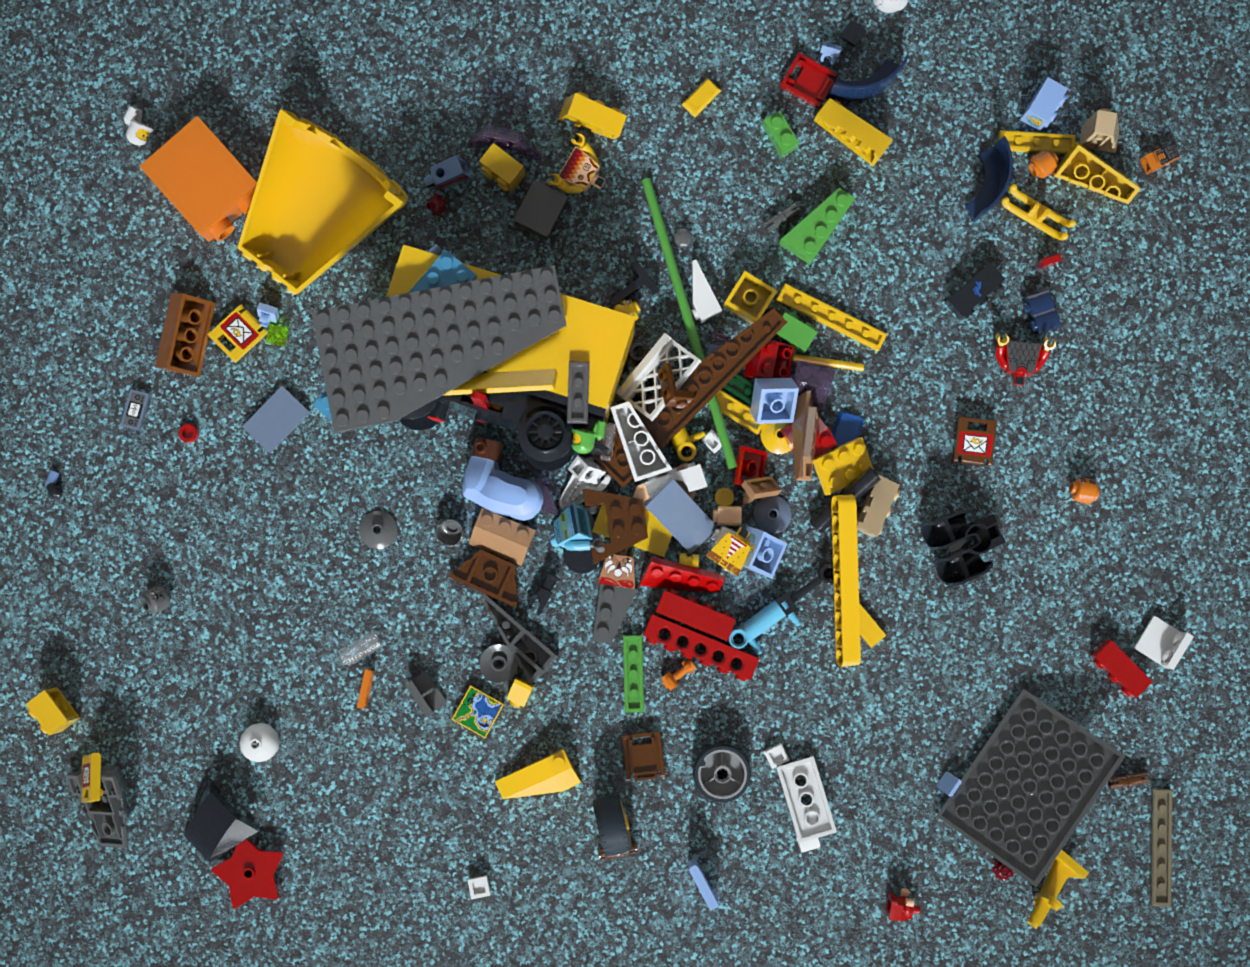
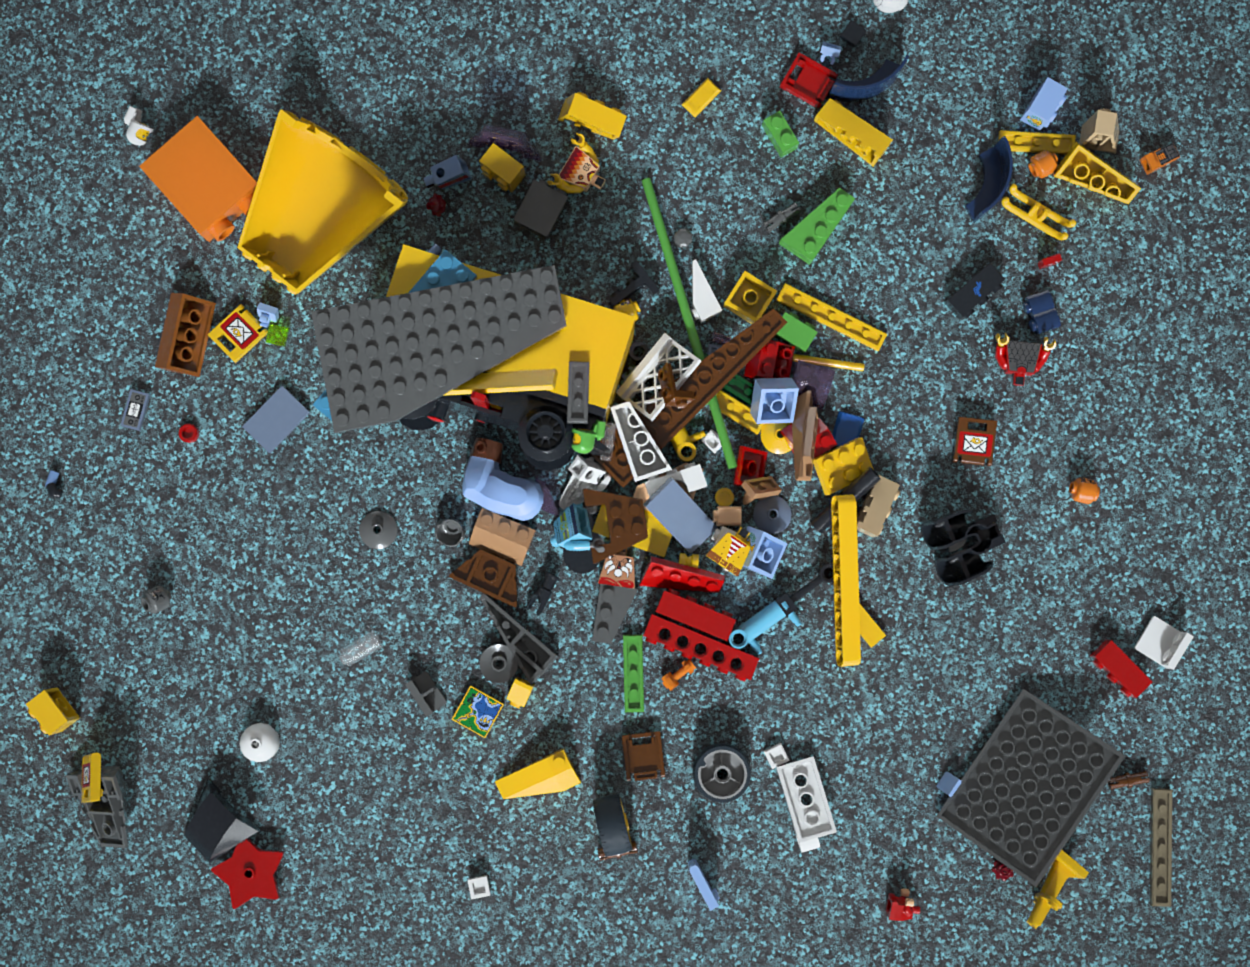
(365, 688): orange tile -> none

